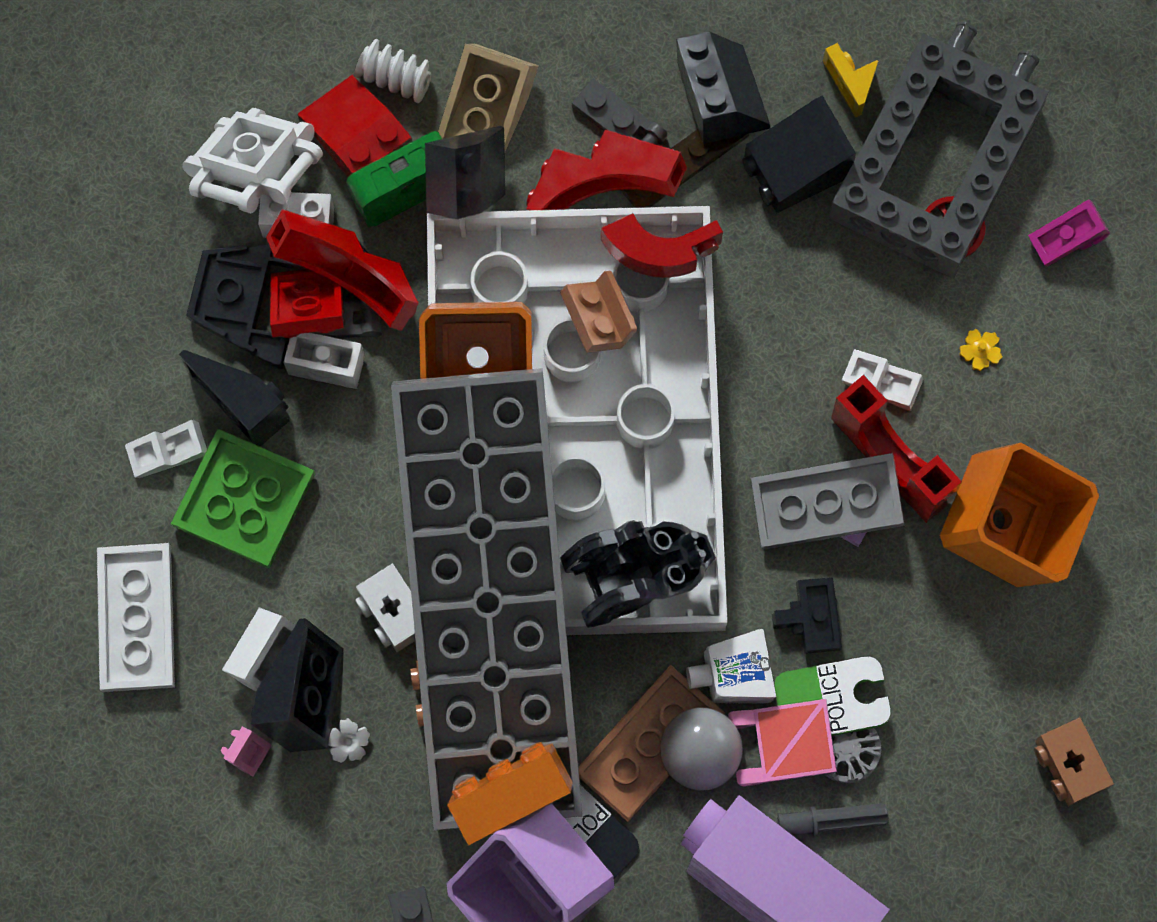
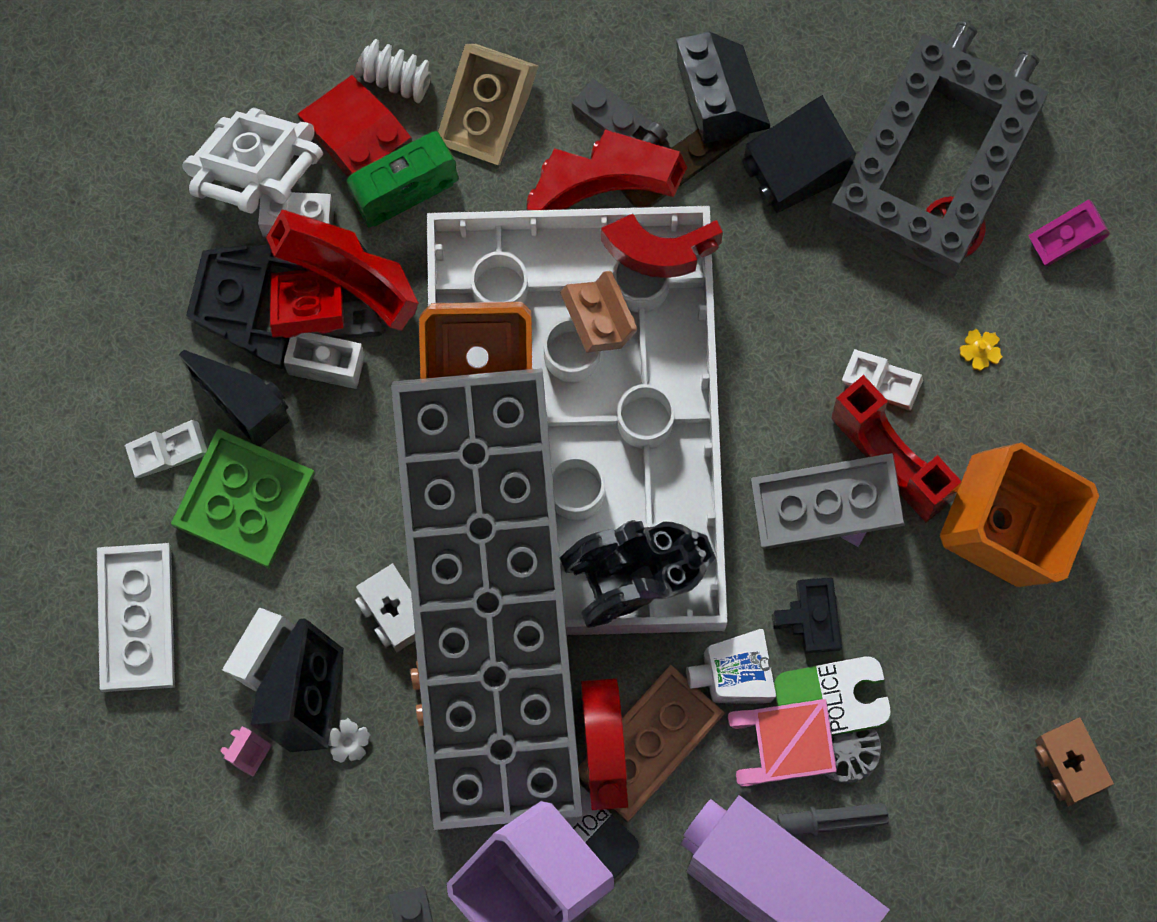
(465, 173): black slope -> none
(509, 792): orange brick -> none
(604, 744): none -> red arch
(701, 749): light grey piece -> none
(852, 84): yellow slope -> none

